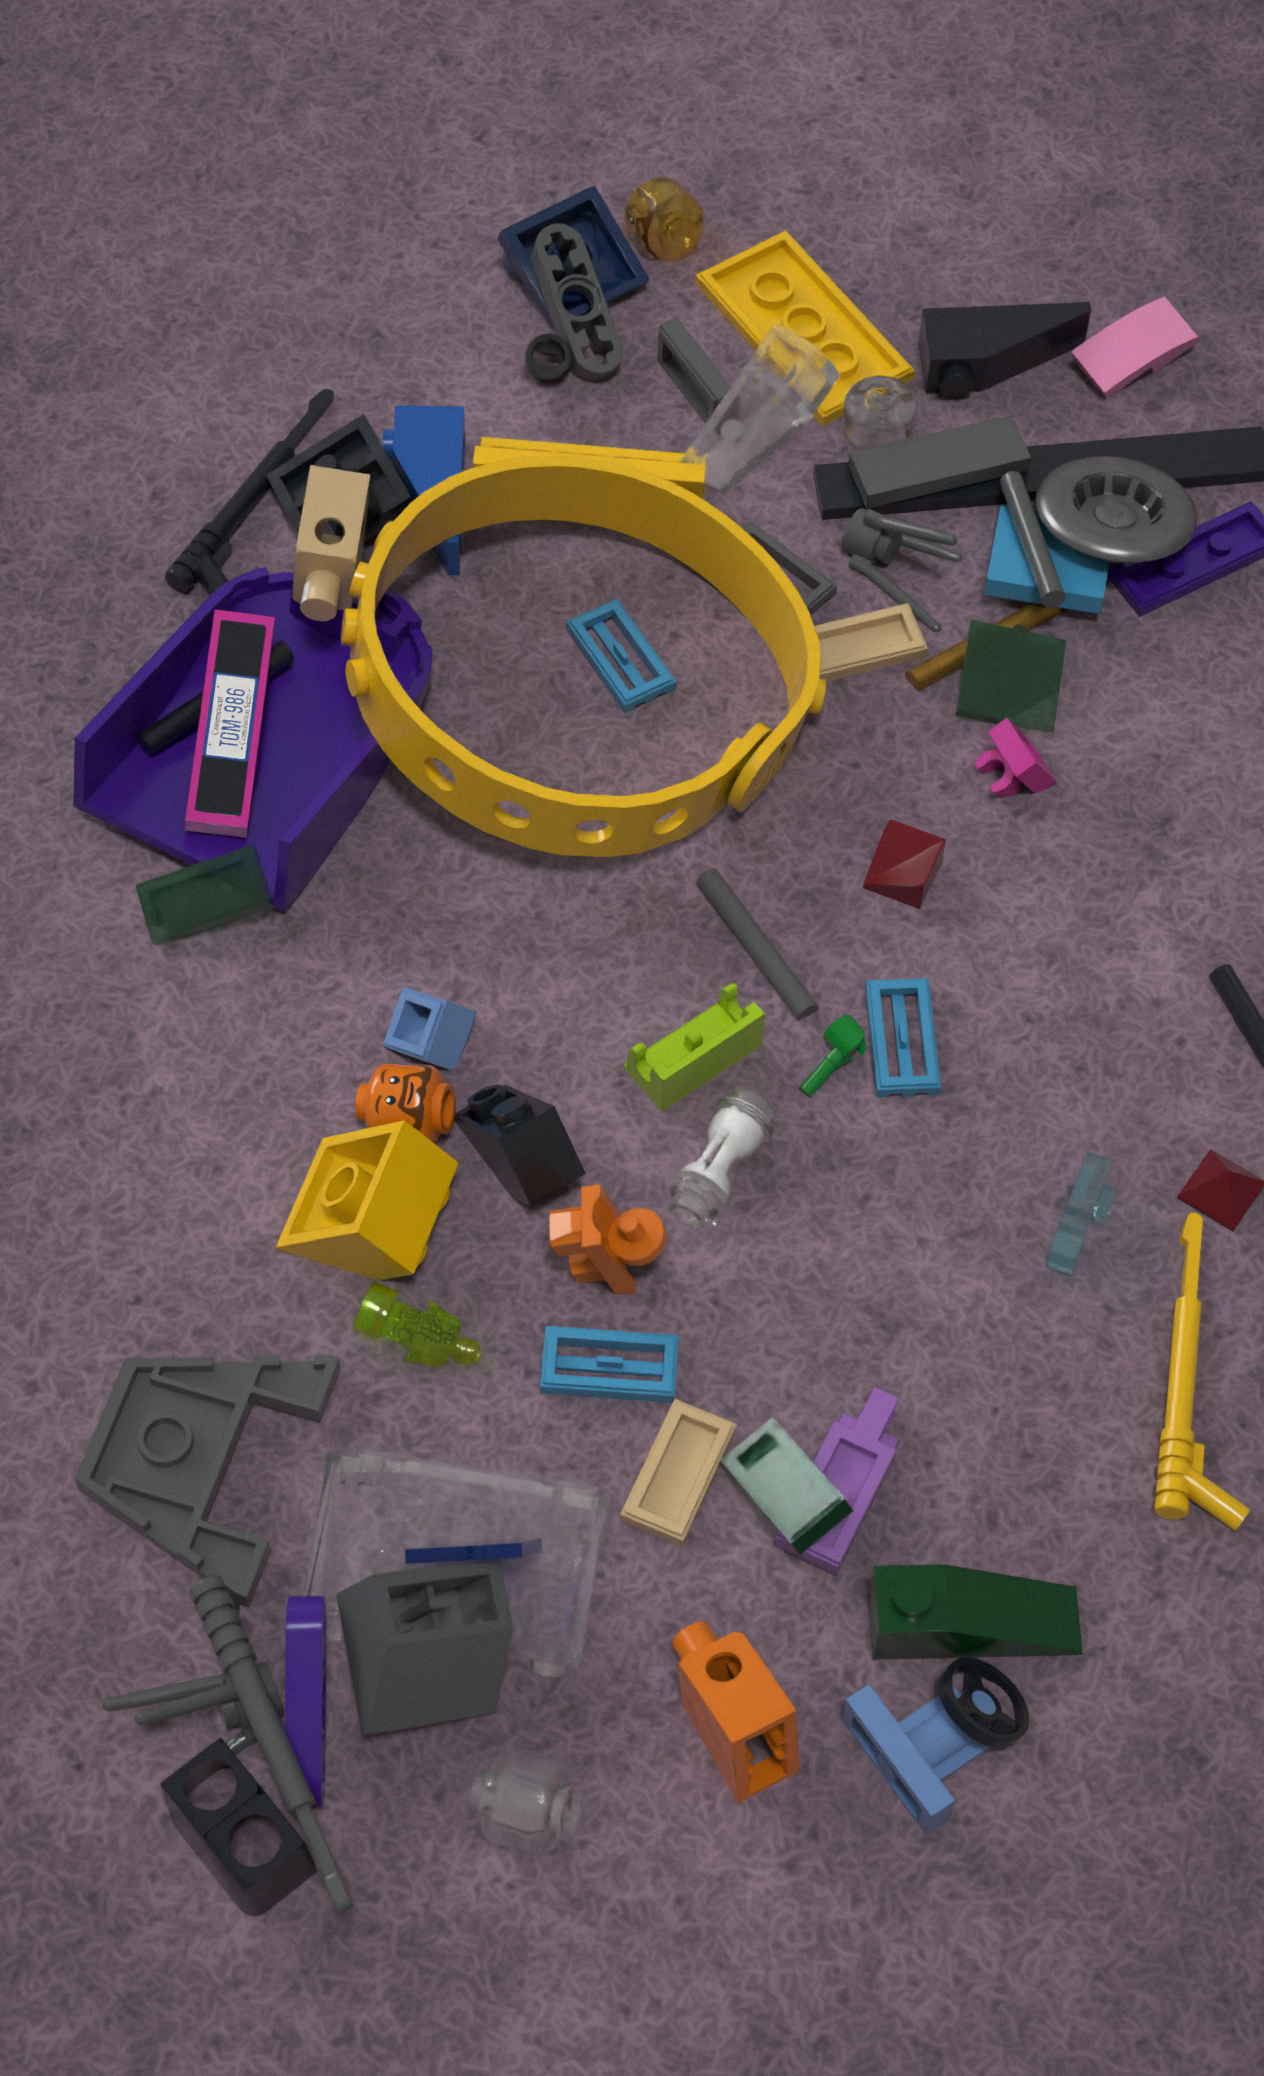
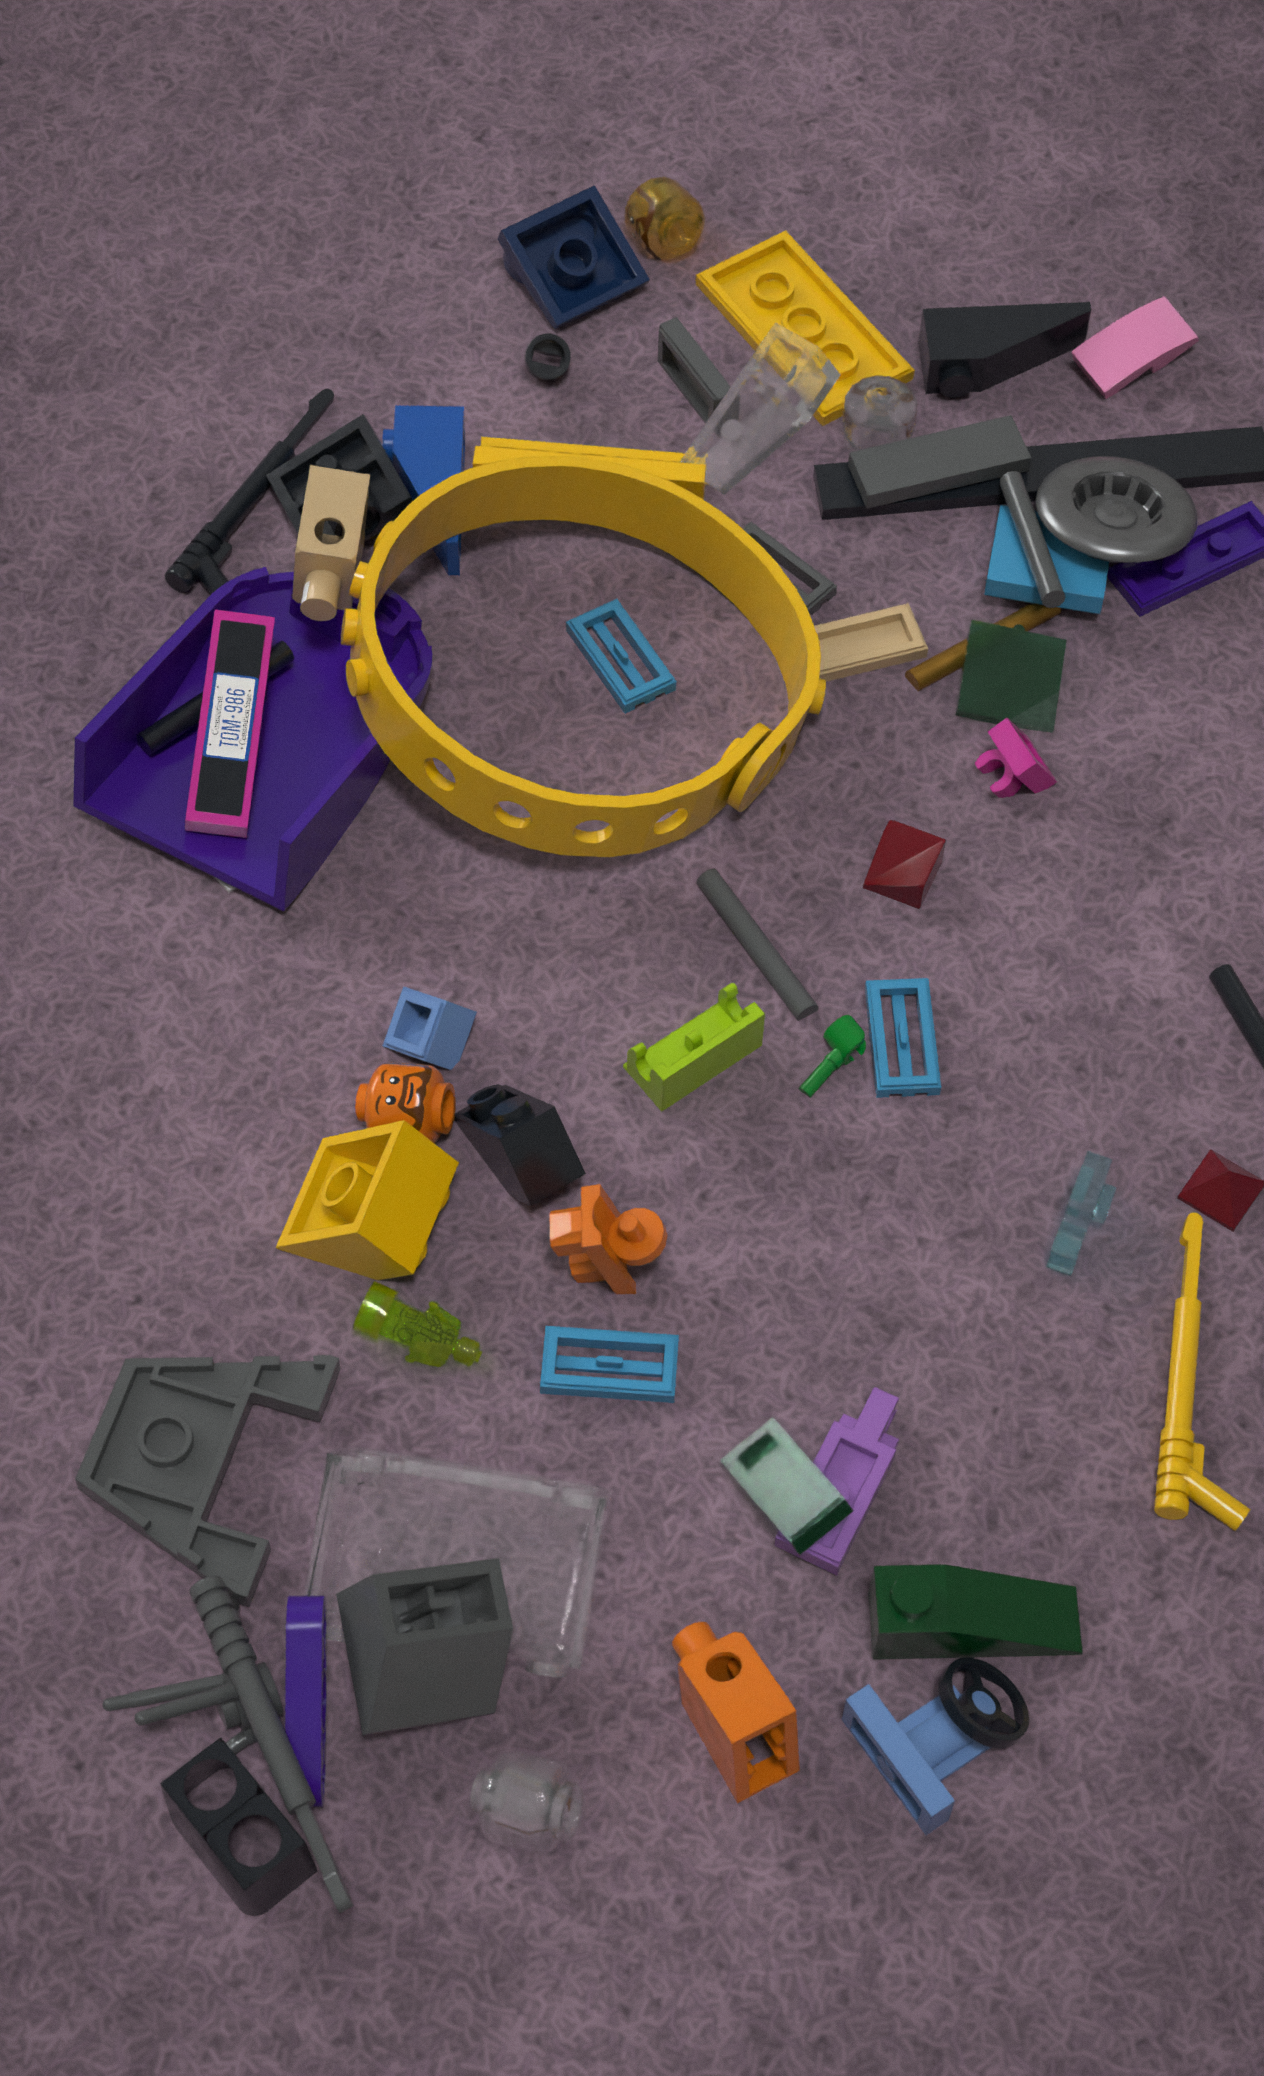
(204, 895): clear green tile -> none
(473, 1550): clear blue piece -> none
(580, 279): dark grey beam -> none
(678, 1472): tan tile -> none
(734, 1134): clear piece -> none
(878, 538): dark grey plant -> none

